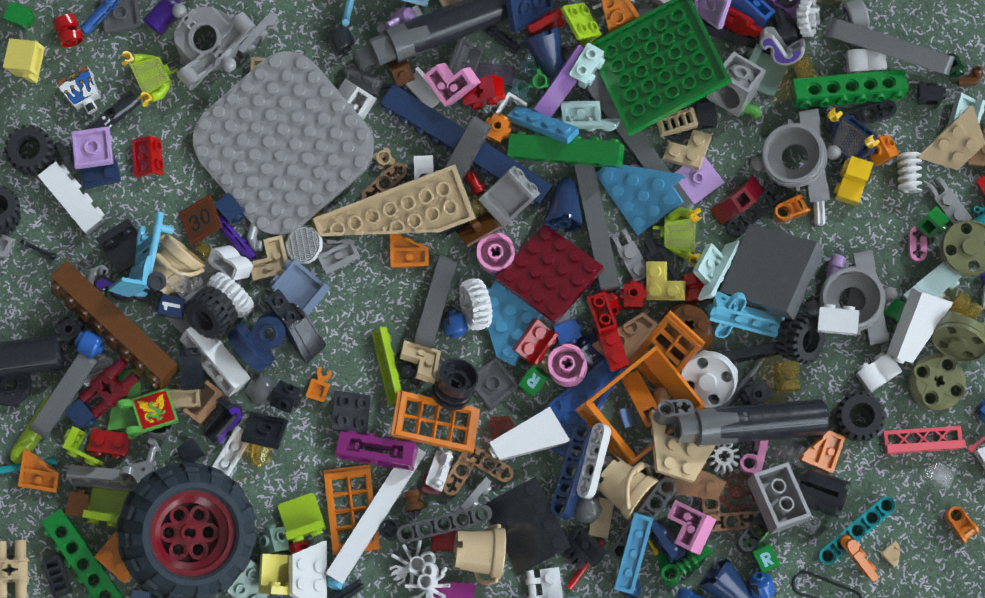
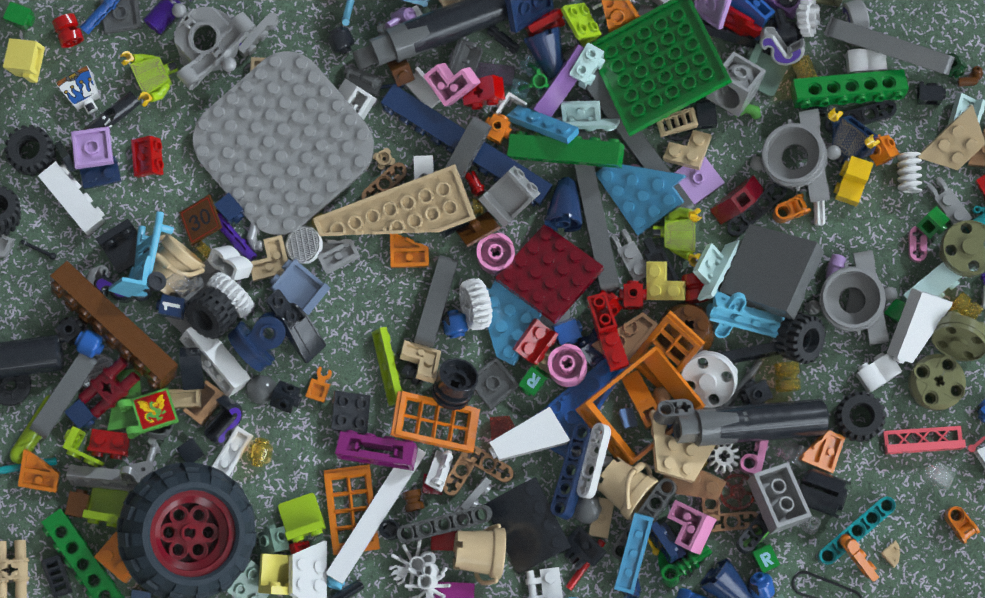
(264, 430): black tile -> none
(837, 320): white brick -> none

